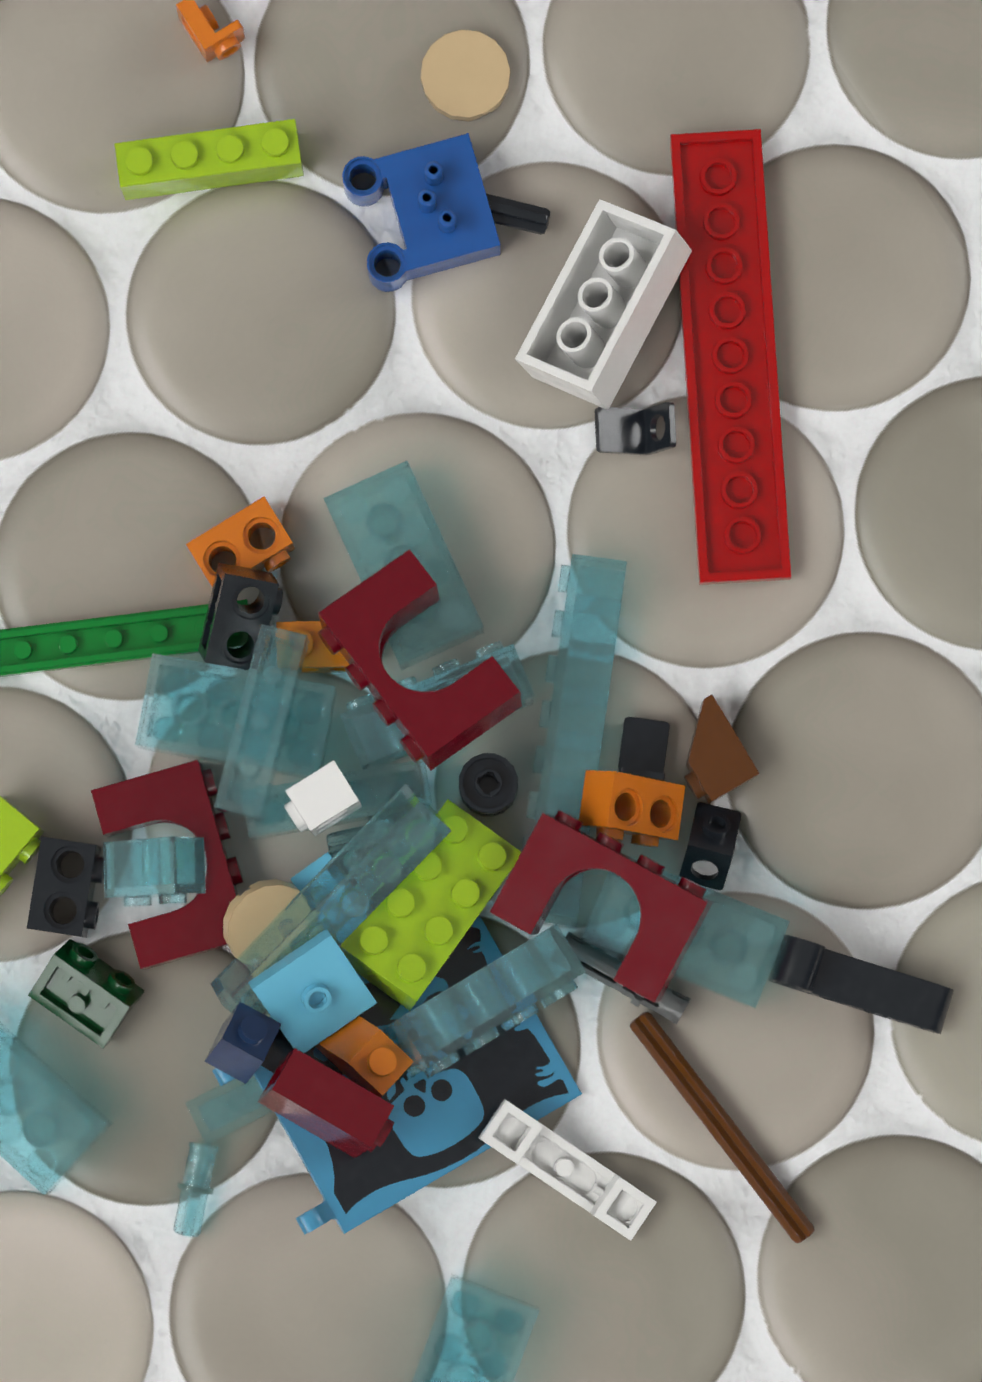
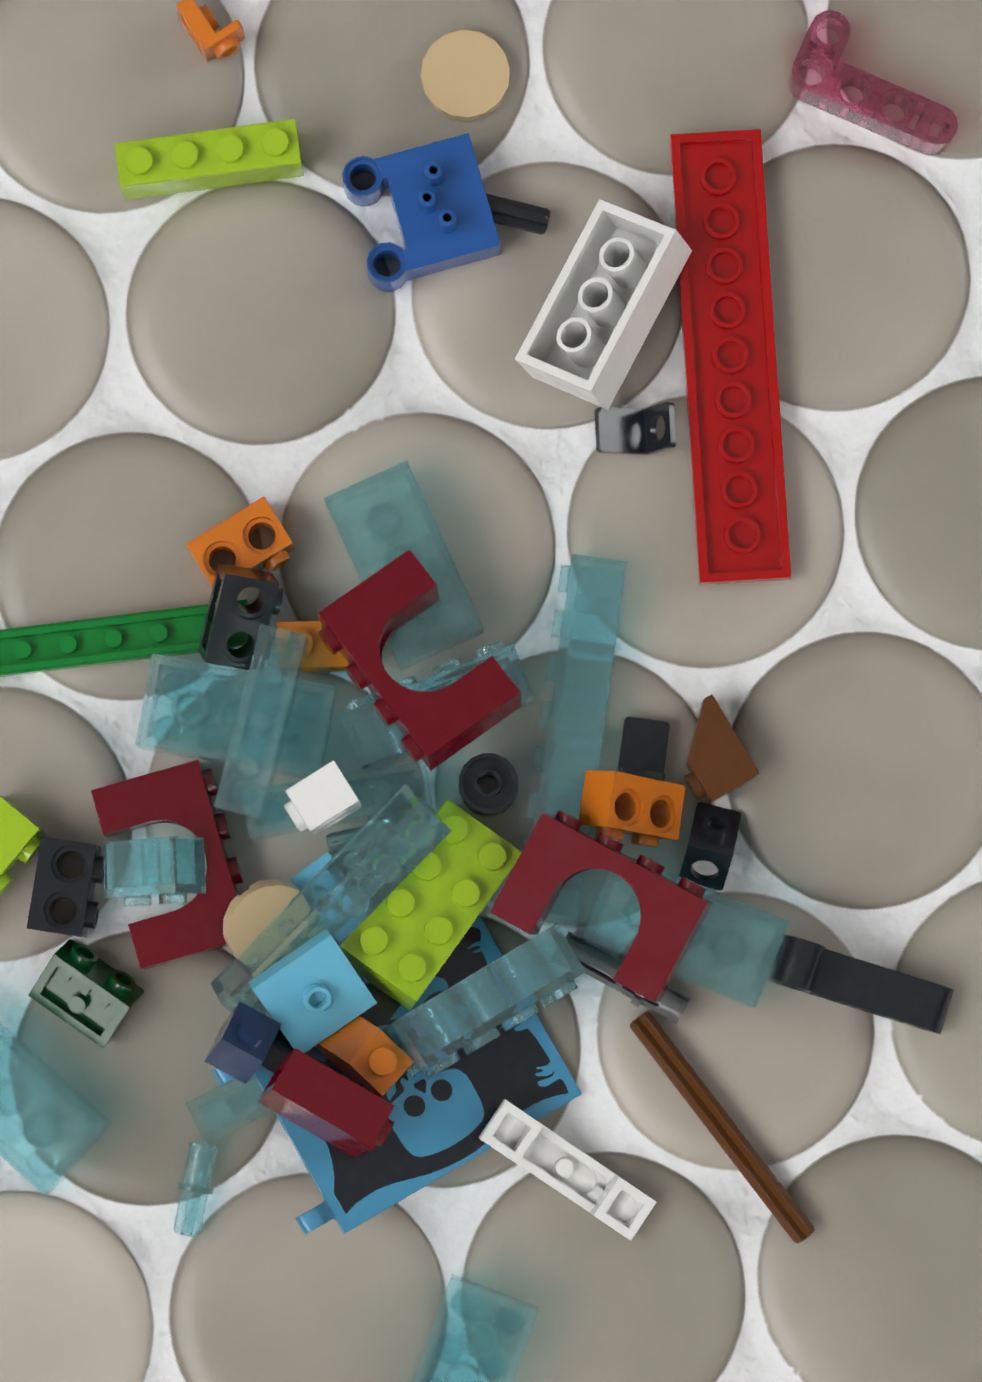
(875, 92): none -> clear pink beam

